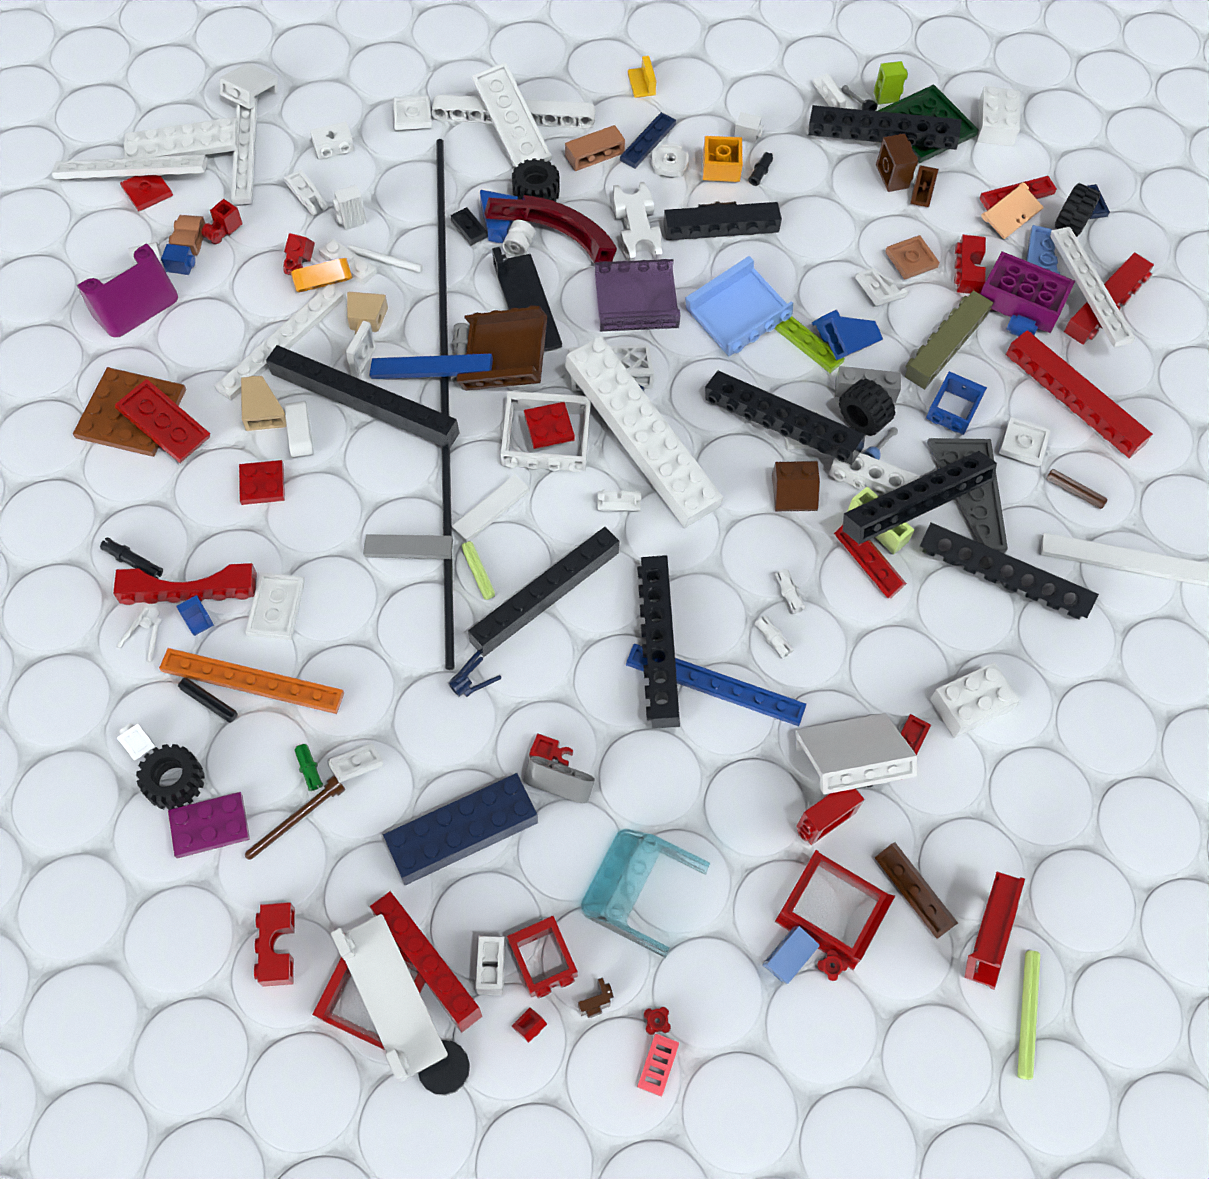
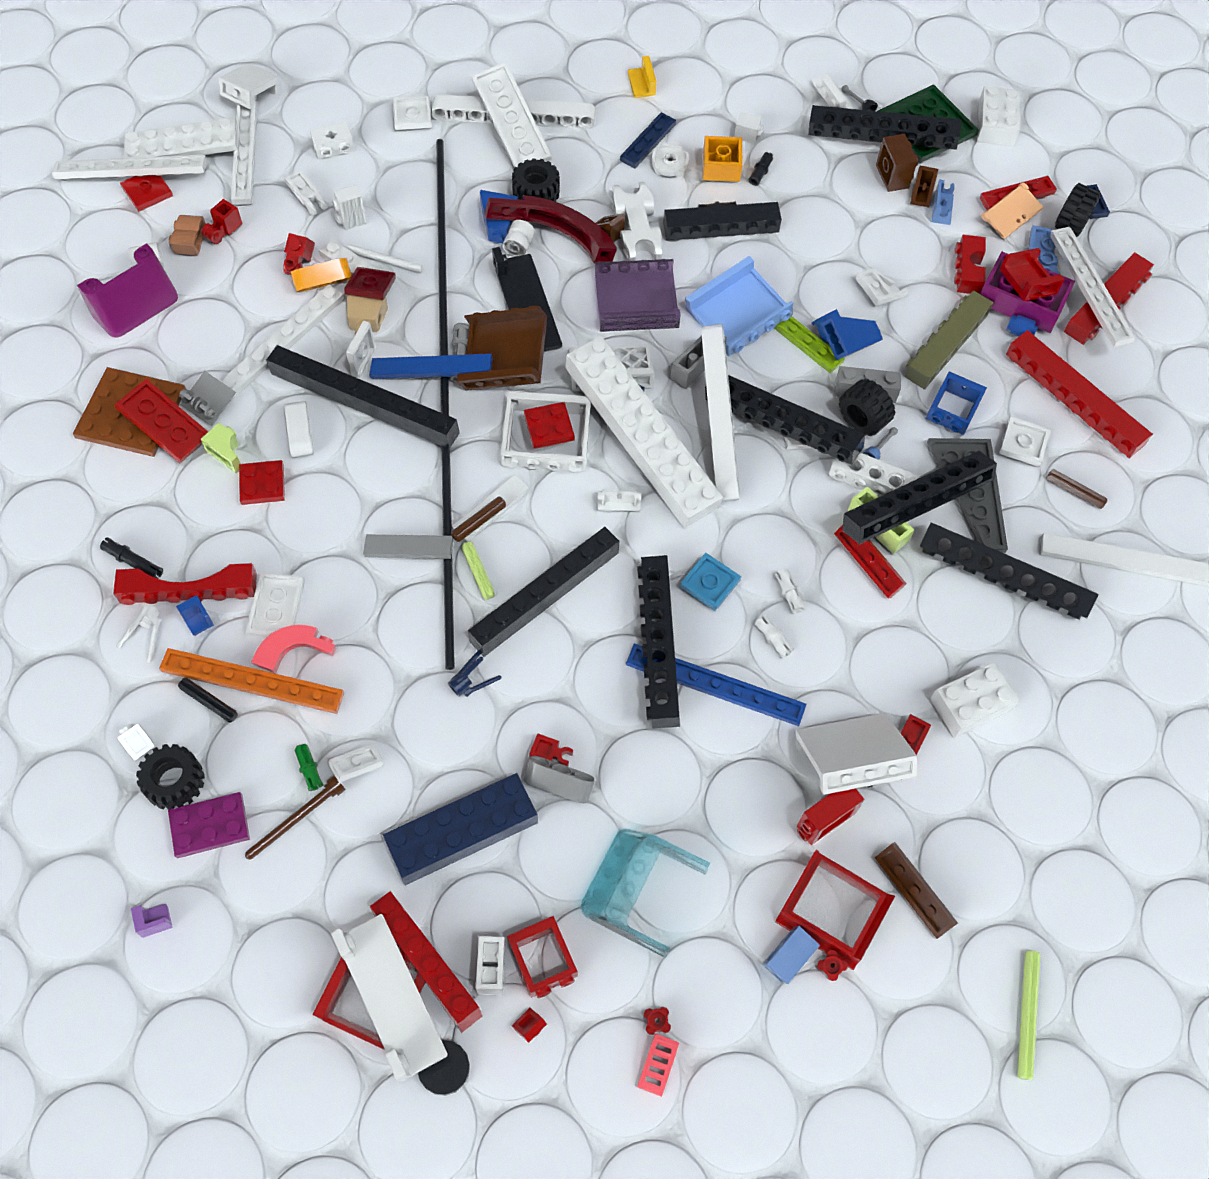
(151, 920): none -> medium lavender panel
(178, 259): blue brick -> none
(207, 398): none -> light grey hinge
(221, 444): none -> yellowish green arch
(260, 405): tan slope -> none
(274, 922): red arch -> none
(284, 640): none -> coral arch
(370, 283): none -> dark red tile
(469, 226): black plate -> none
(478, 519): none -> reddish brown axle
(593, 1006): reddish brown bracket -> none
(594, 148): nougat brick -> none
(612, 225): none -> reddish brown slope
(689, 364): none -> light grey brick
(710, 581): none -> dark azure plate
(720, 412): none -> white beam
(796, 486): reddish brown slope -> none
(890, 82): lime brick -> none
(912, 257): nougat plate -> none
(943, 204): none -> medium blue hinge
(994, 933): red piece -> none
(1029, 276): none -> red panel

